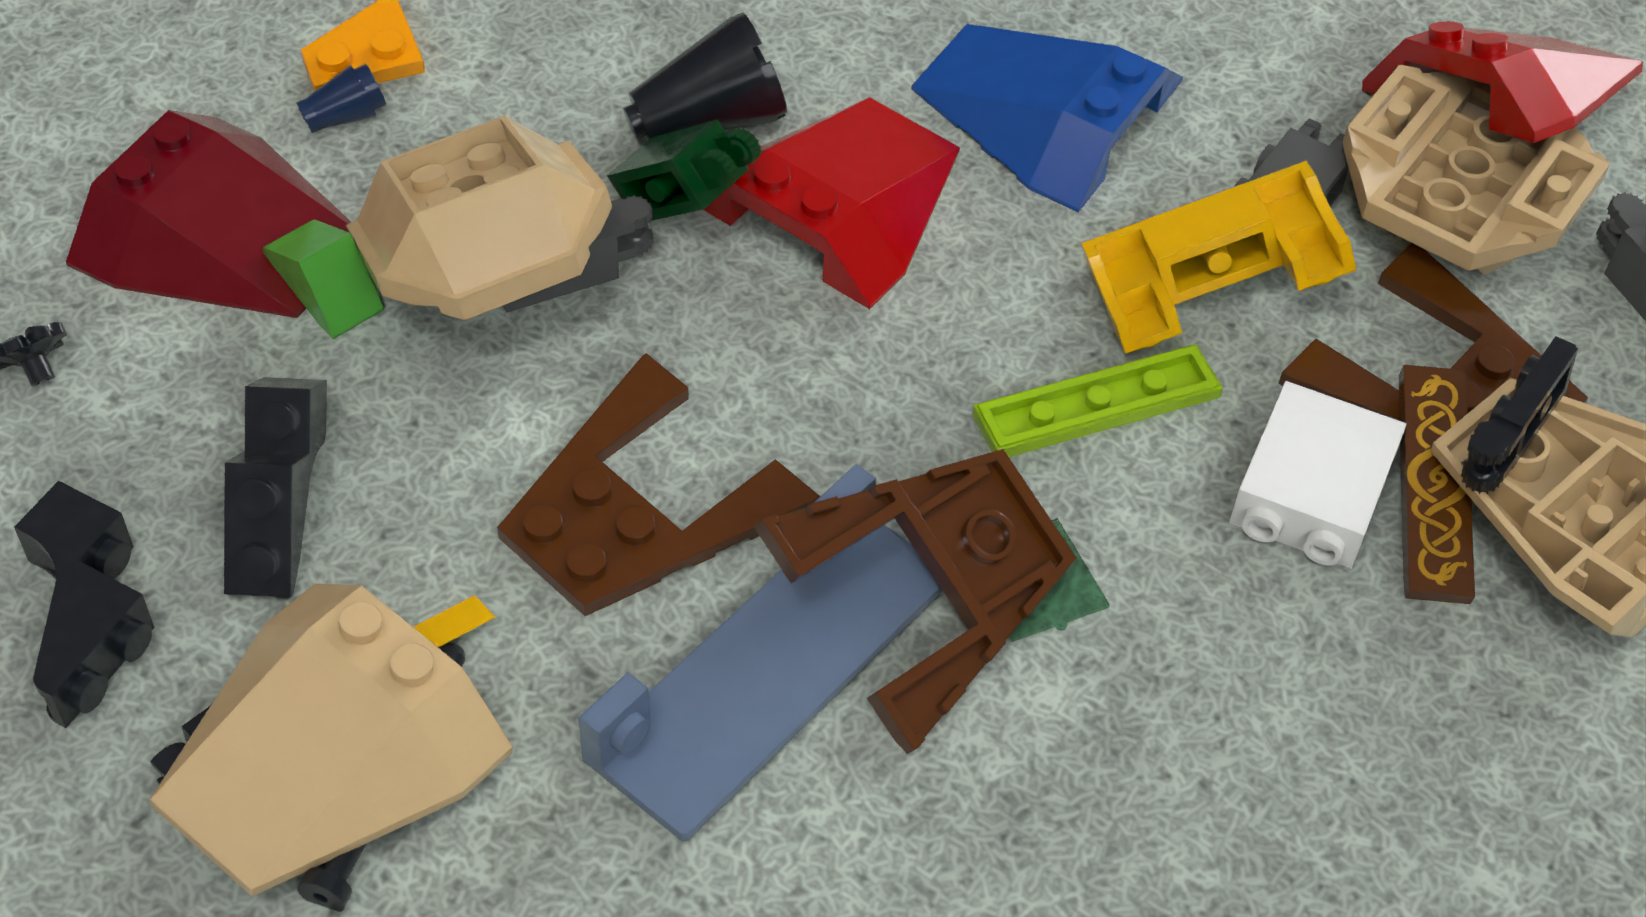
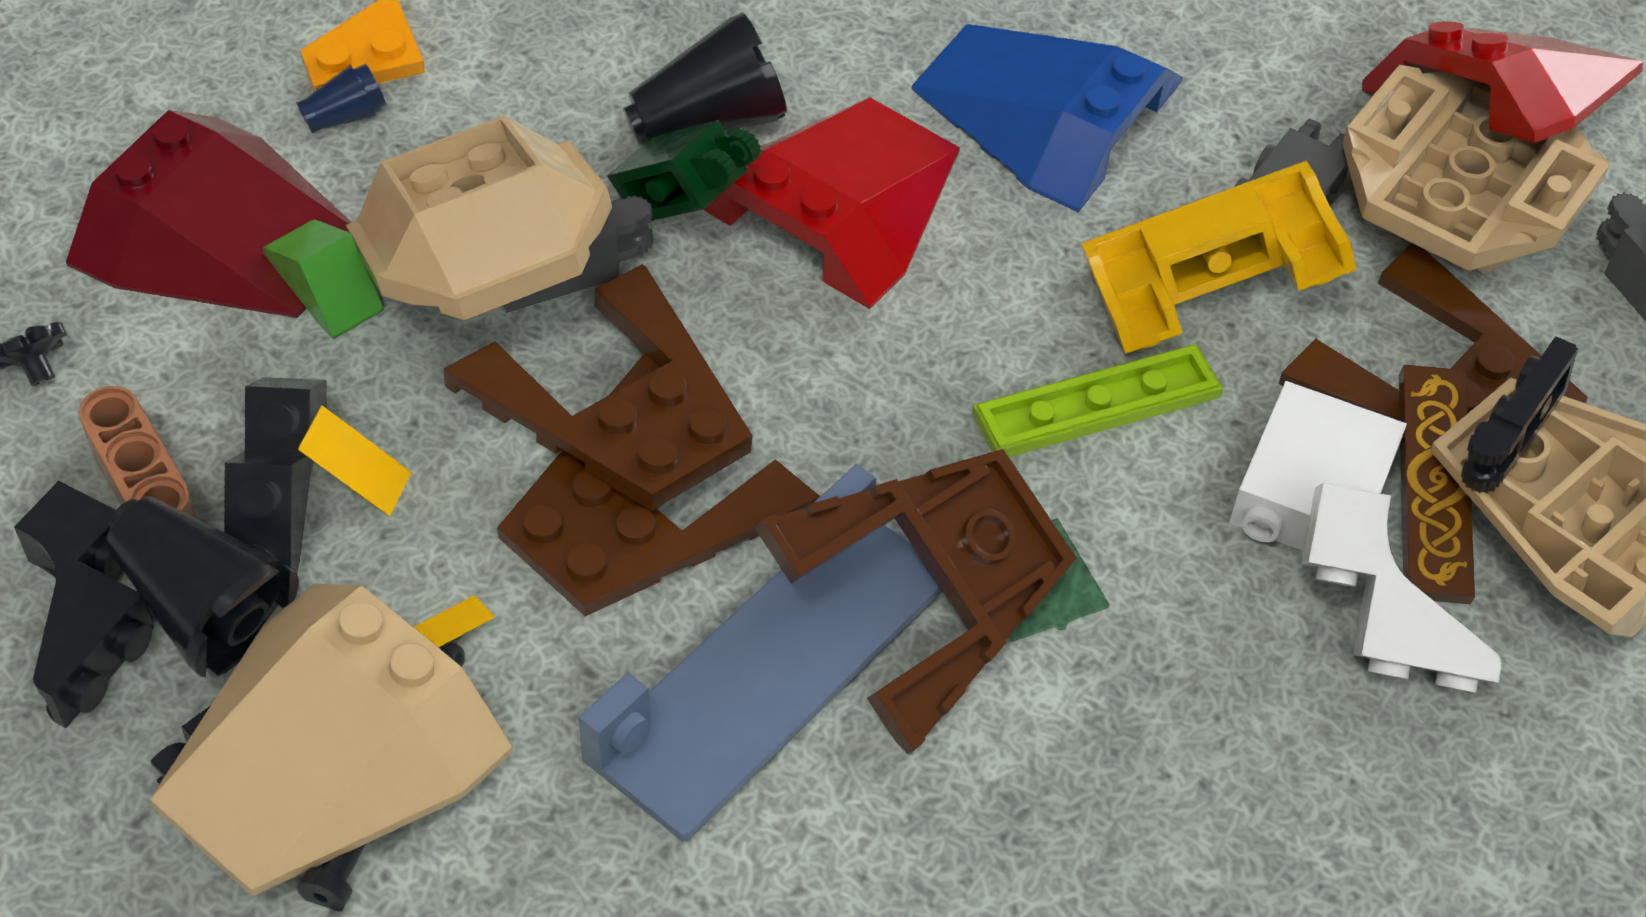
(130, 449): none -> nougat beam
(198, 581): none -> black cone
(355, 460): none -> yellow sticker
(645, 437): none -> reddish brown wing
(1396, 620): none -> white arch

